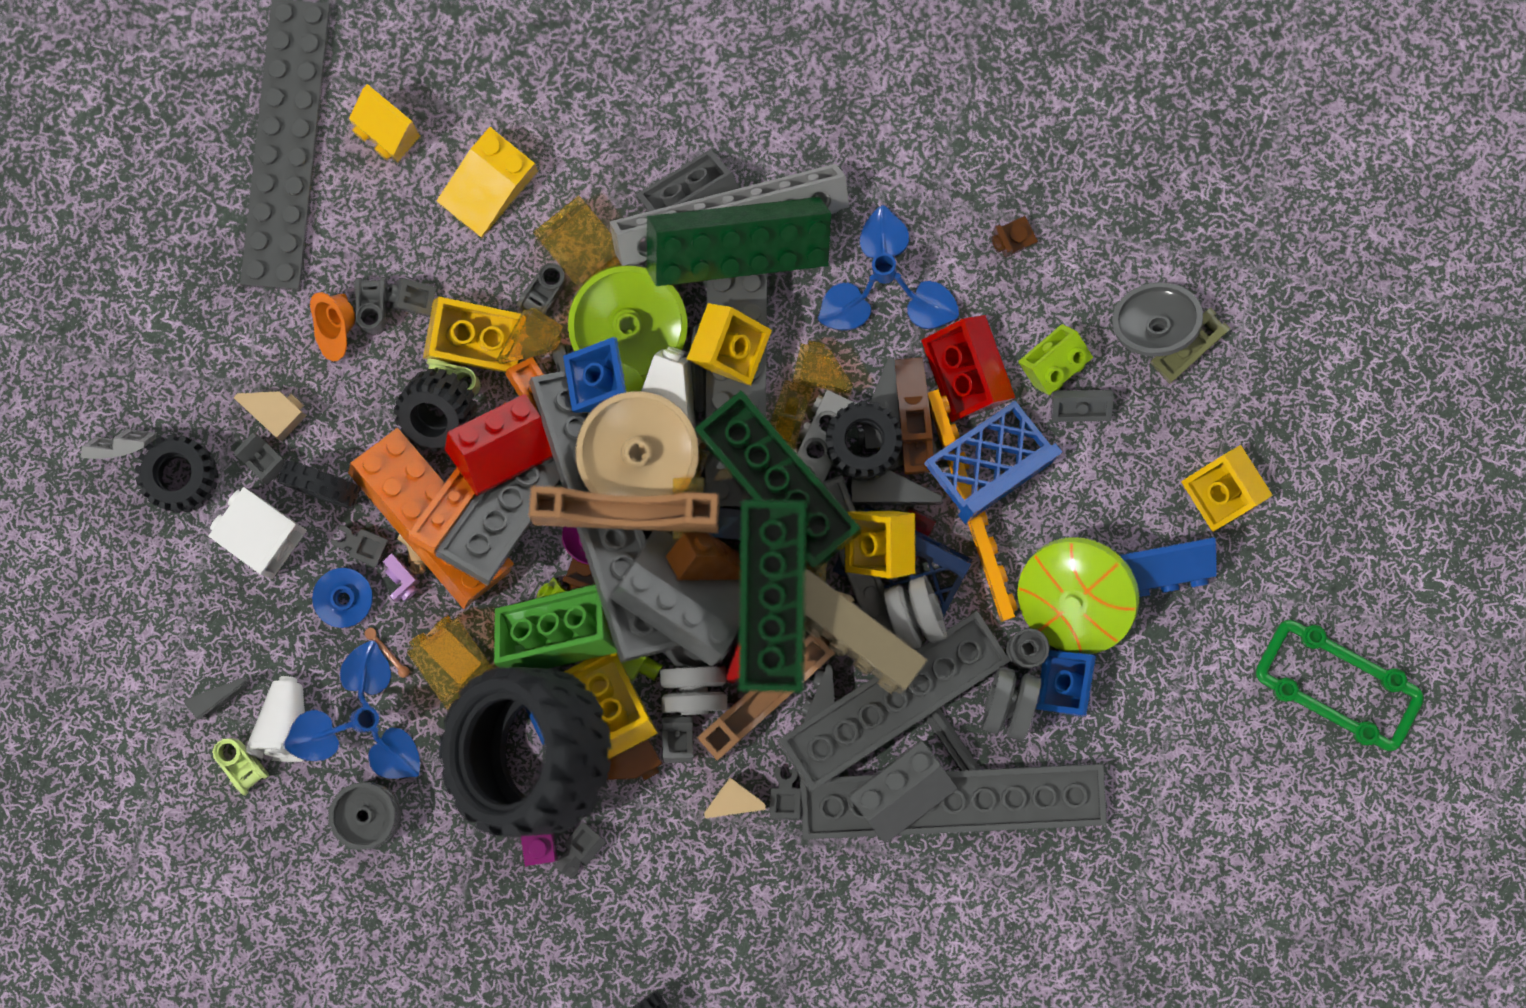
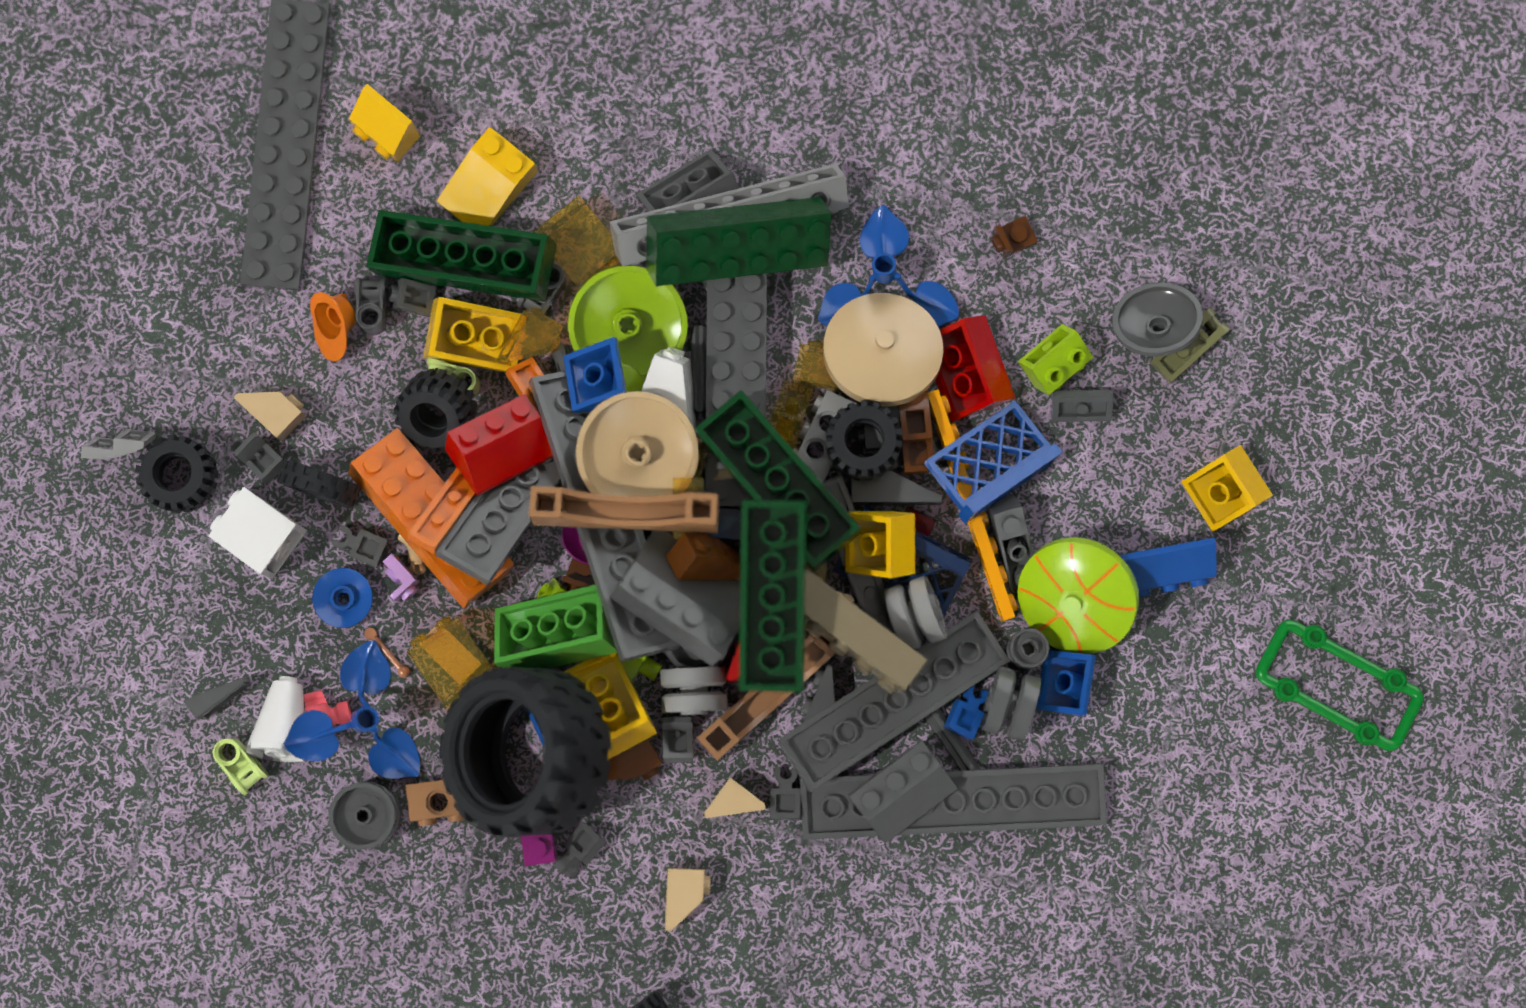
(339, 714): none -> coral piece
(421, 806): none -> medium nougat brick
(462, 255): none -> dark green brick
(684, 893): none -> tan slope
(729, 343): yellow slope -> none
(883, 349): none -> tan dish
(965, 716): none -> blue plate
(1011, 537): none -> dark grey slope

